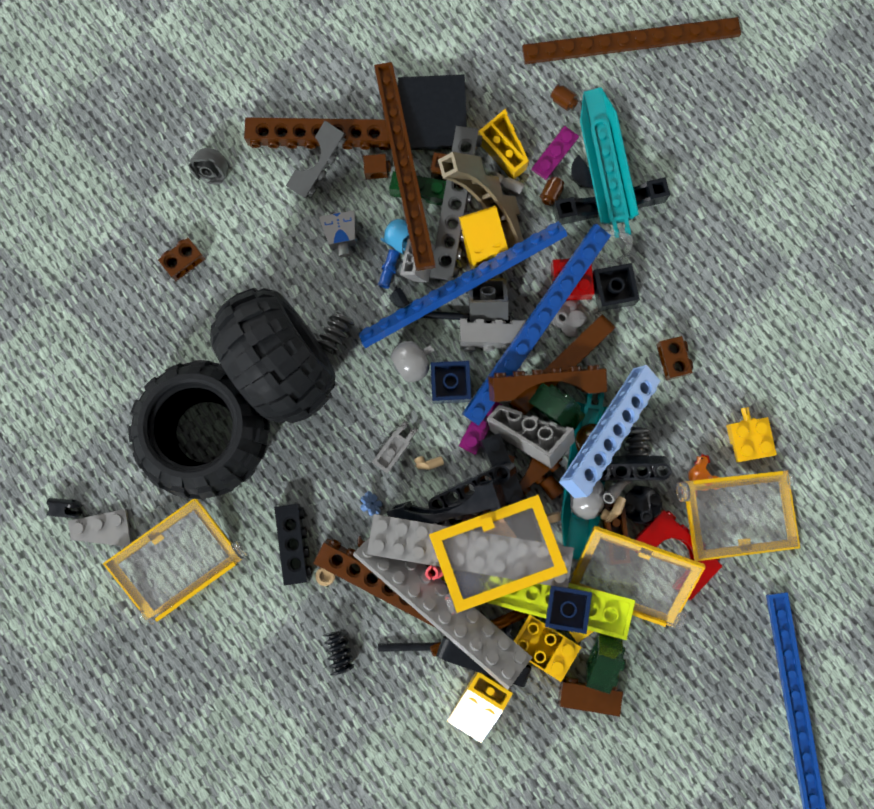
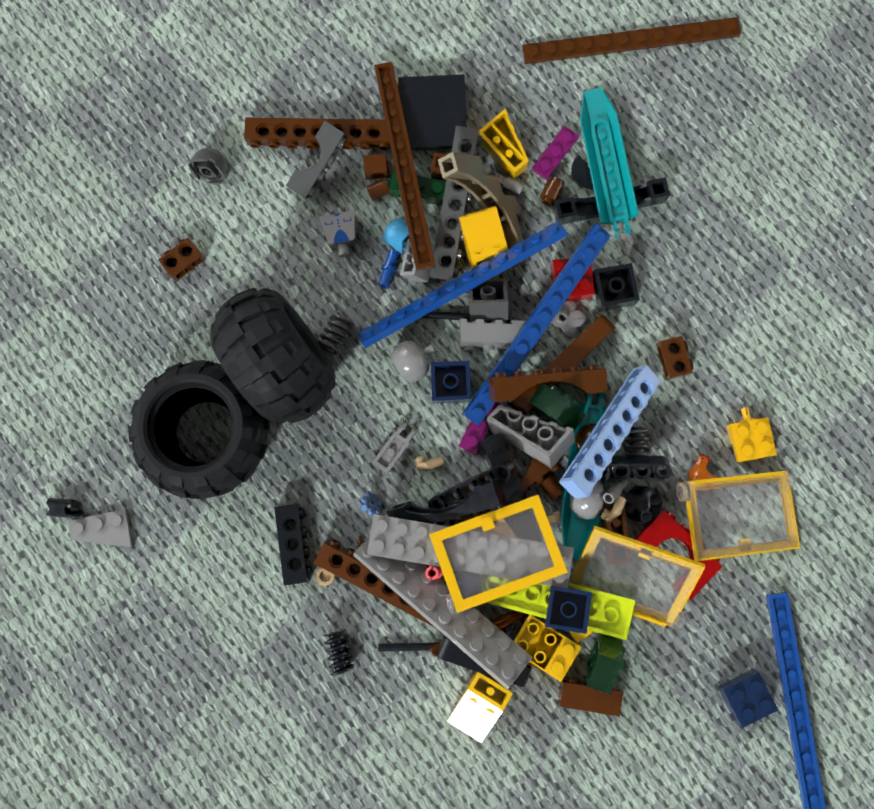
(174, 561): clear door -> none
(378, 189): none -> reddish brown piece
(398, 298): black tile -> none
(564, 97): reddish brown brick -> none
(747, 698): none -> dark blue brick

